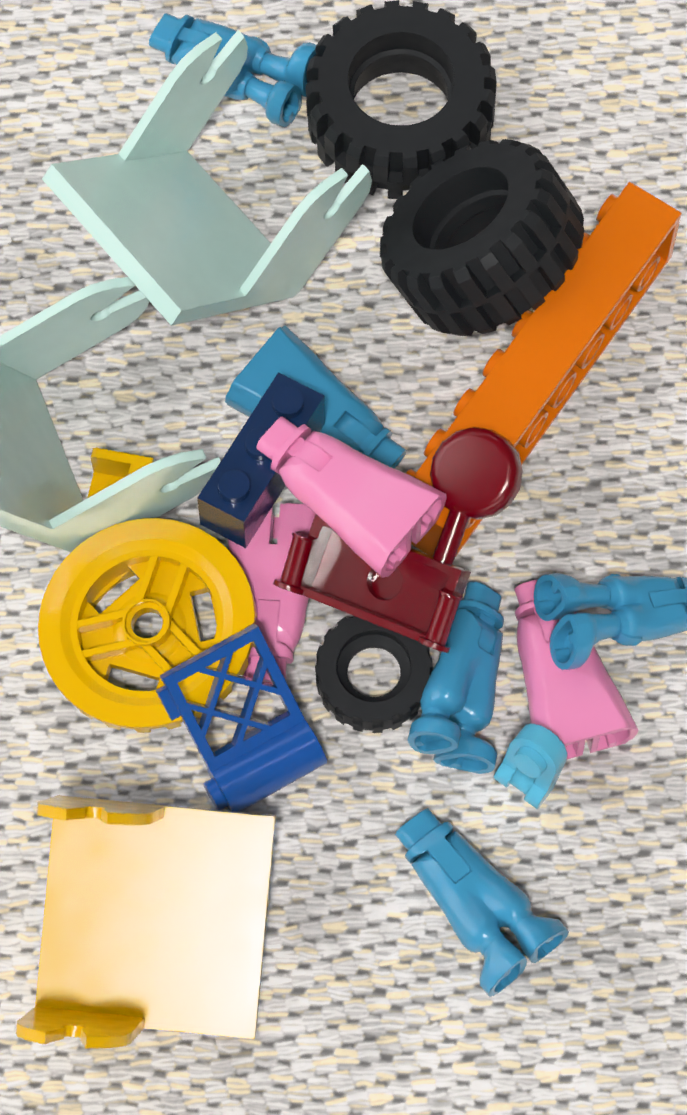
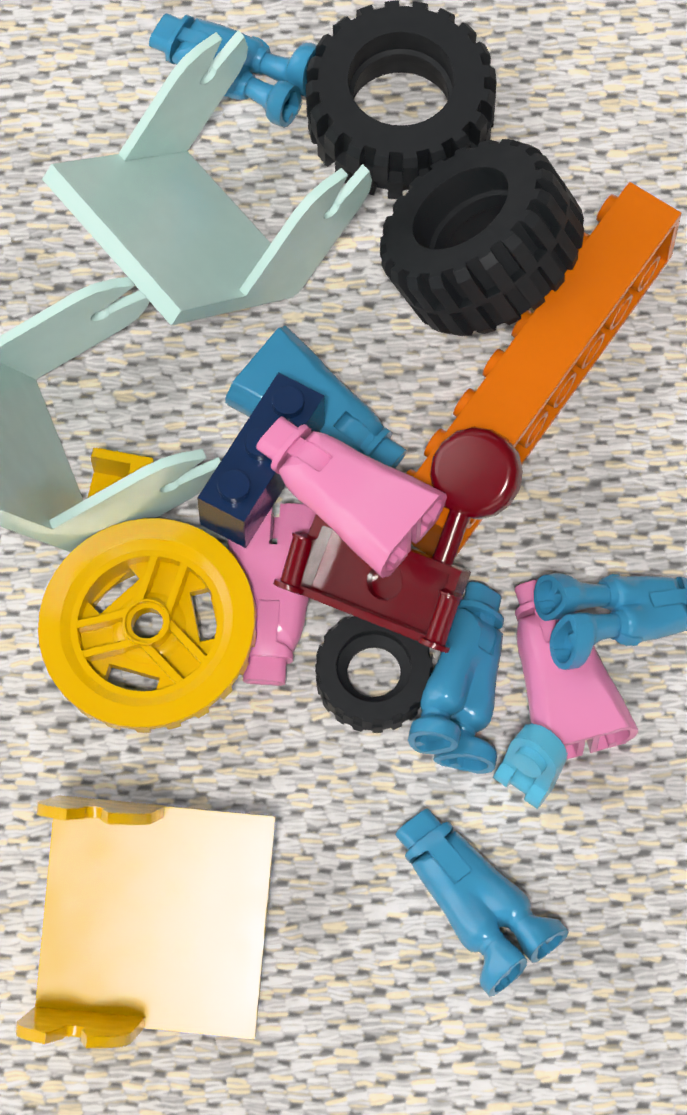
(255, 761): blue piece -> none

